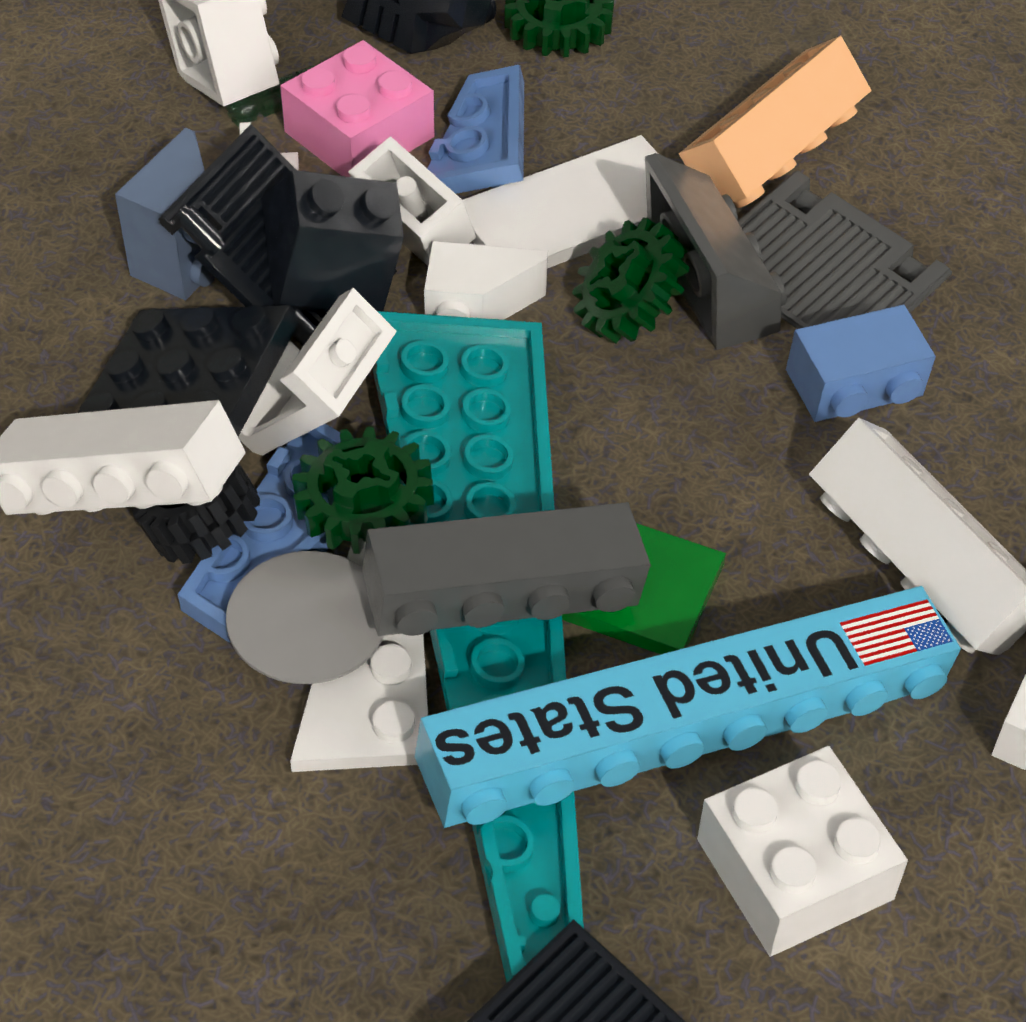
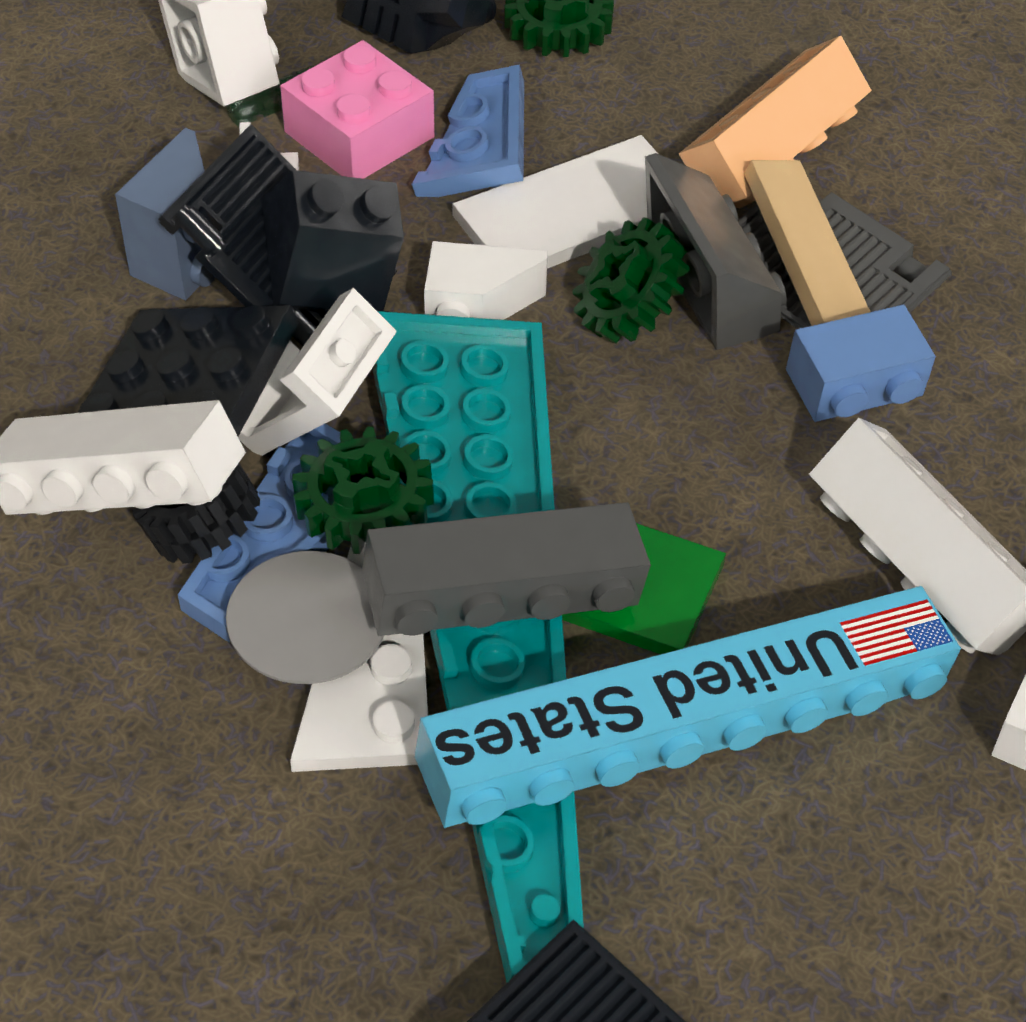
(426, 204): white brick -> none
(800, 850): white brick -> none
(805, 240): none -> tan tile

